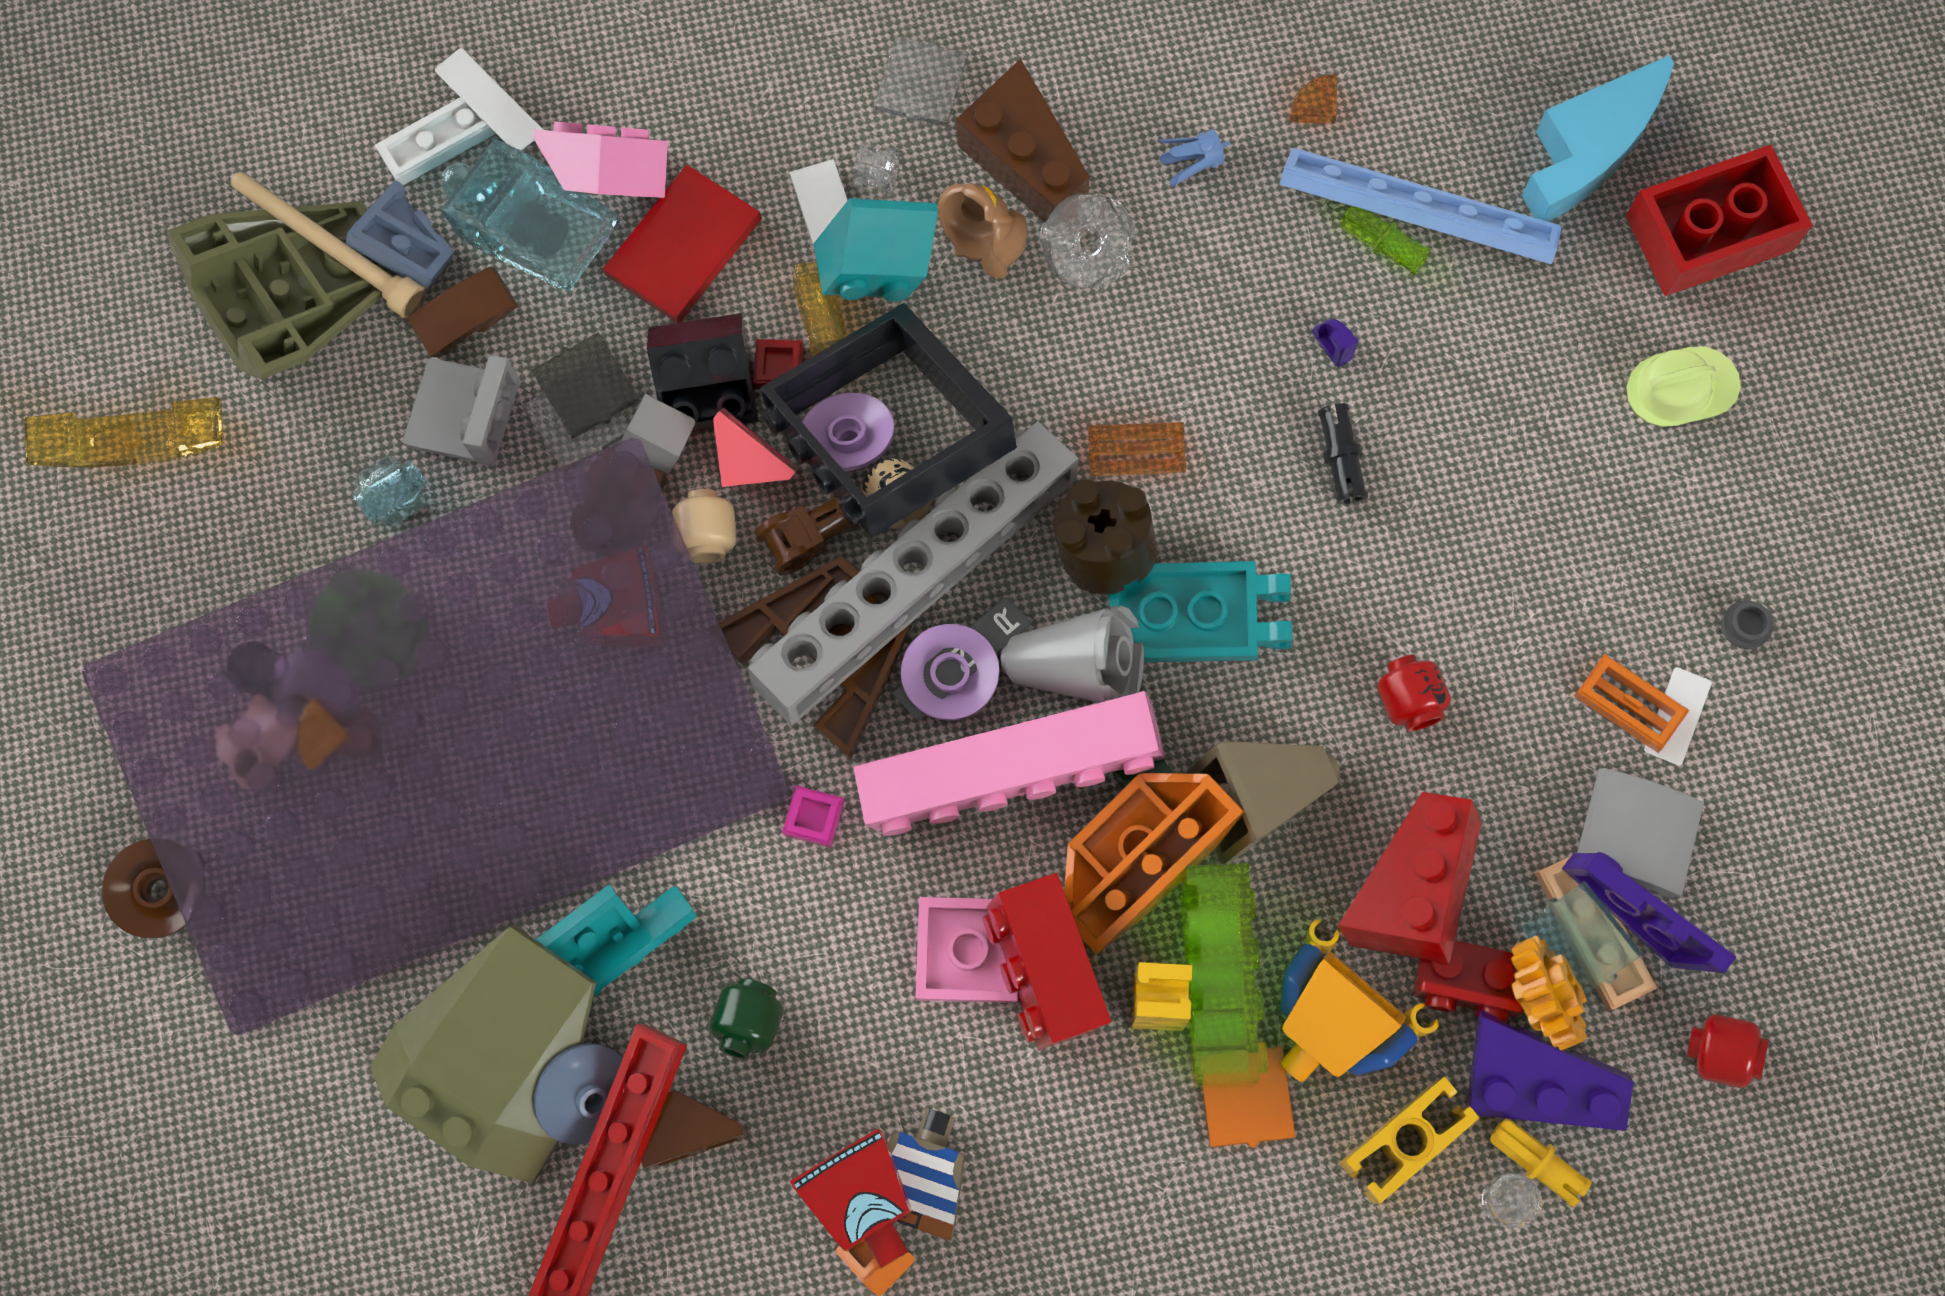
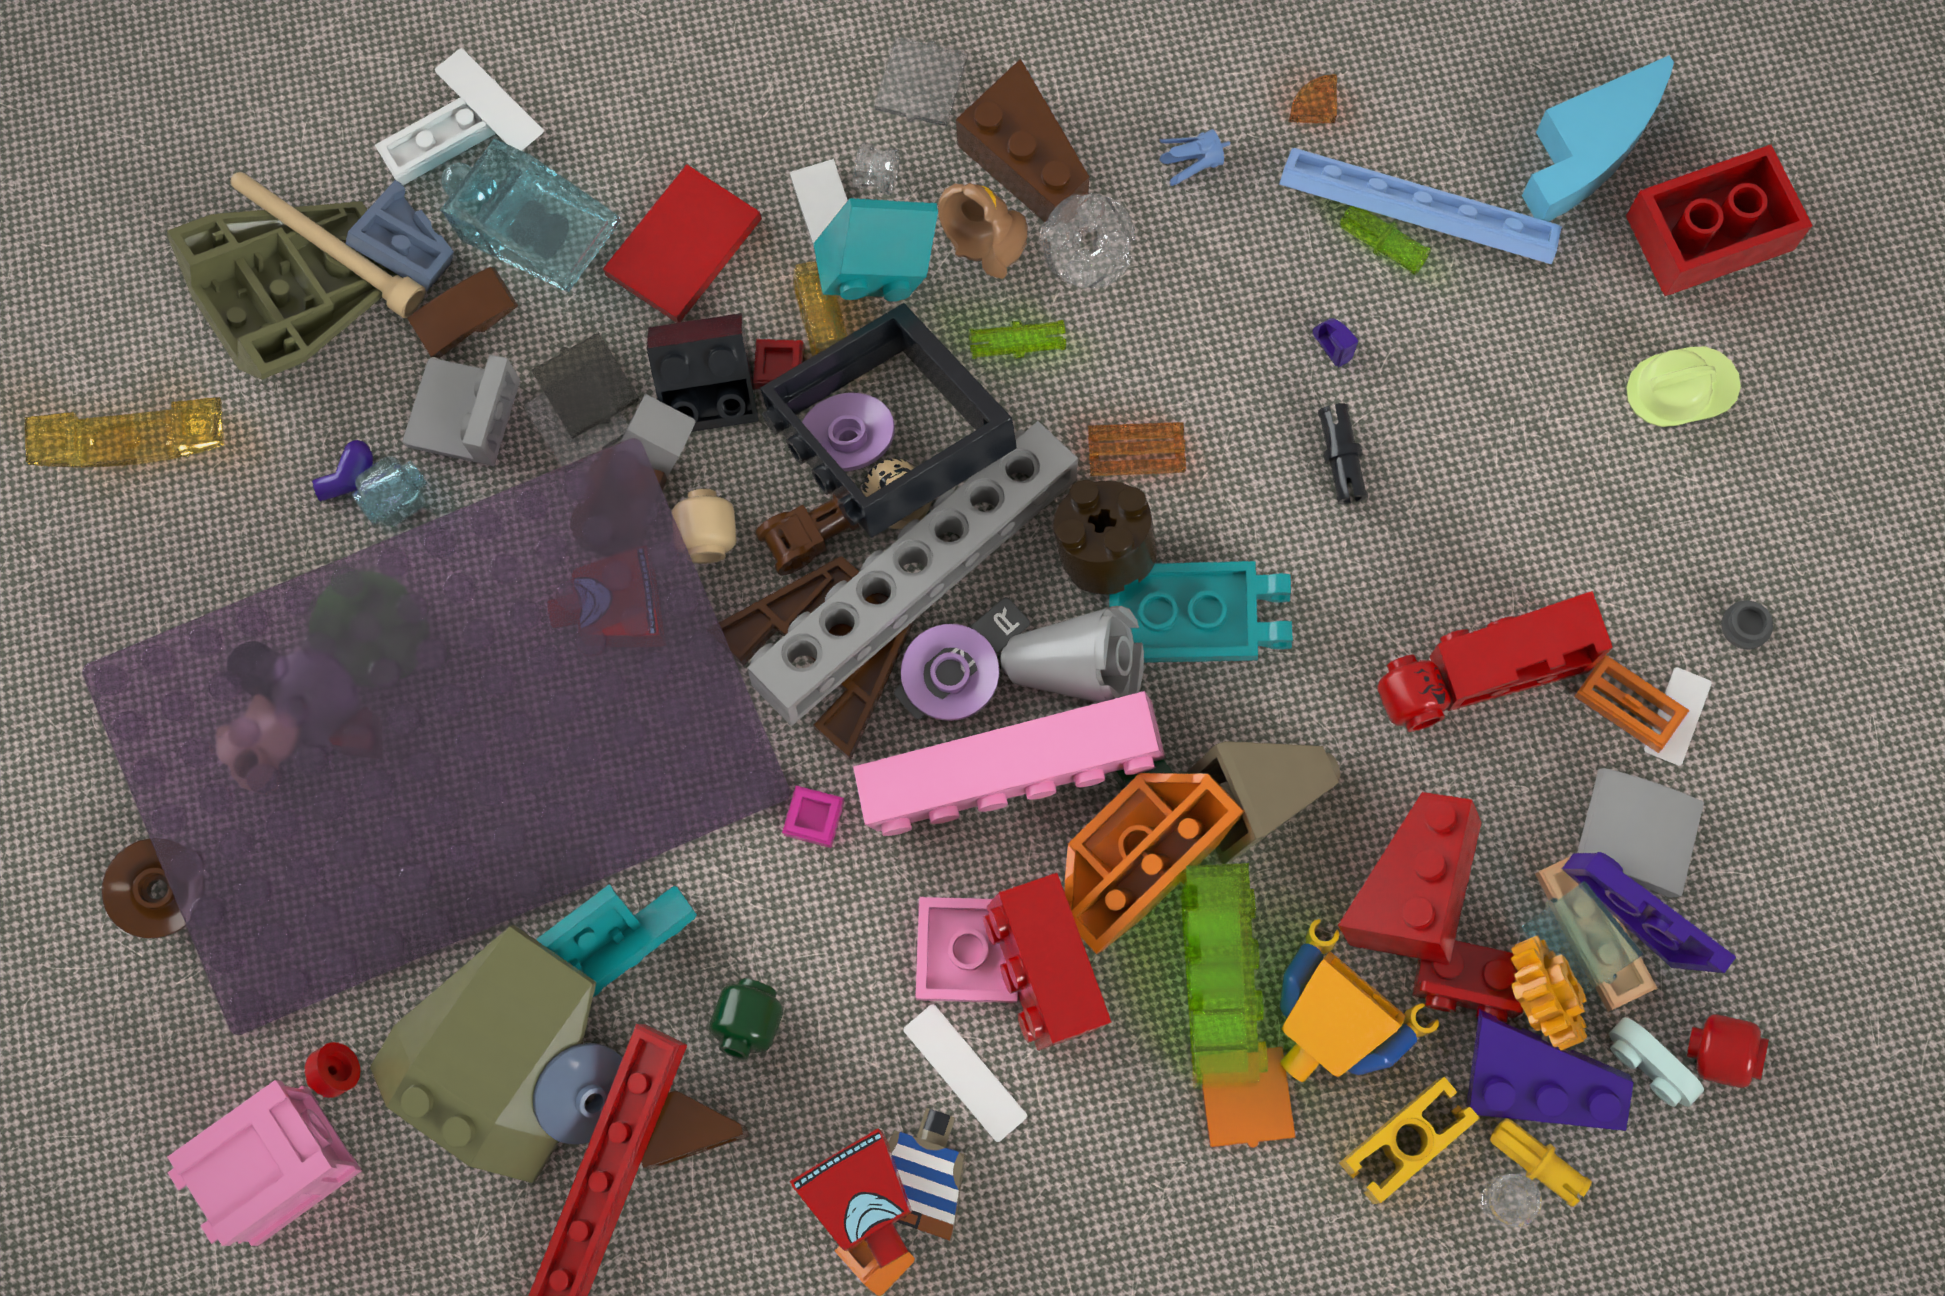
(262, 1165): none -> bright pink container
(319, 734): clear orange tile -> none
(332, 1070): none -> red tile
(353, 461): none -> dark purple arm
(603, 161): bright pink slope -> none
(745, 455): coral slope -> none
(965, 1073): none -> white sticker
(1017, 339): none -> clear neon green pin
(1161, 996): yellow piece -> none
(1522, 651): none -> red wedge
(1640, 1049): none -> light aqua plate

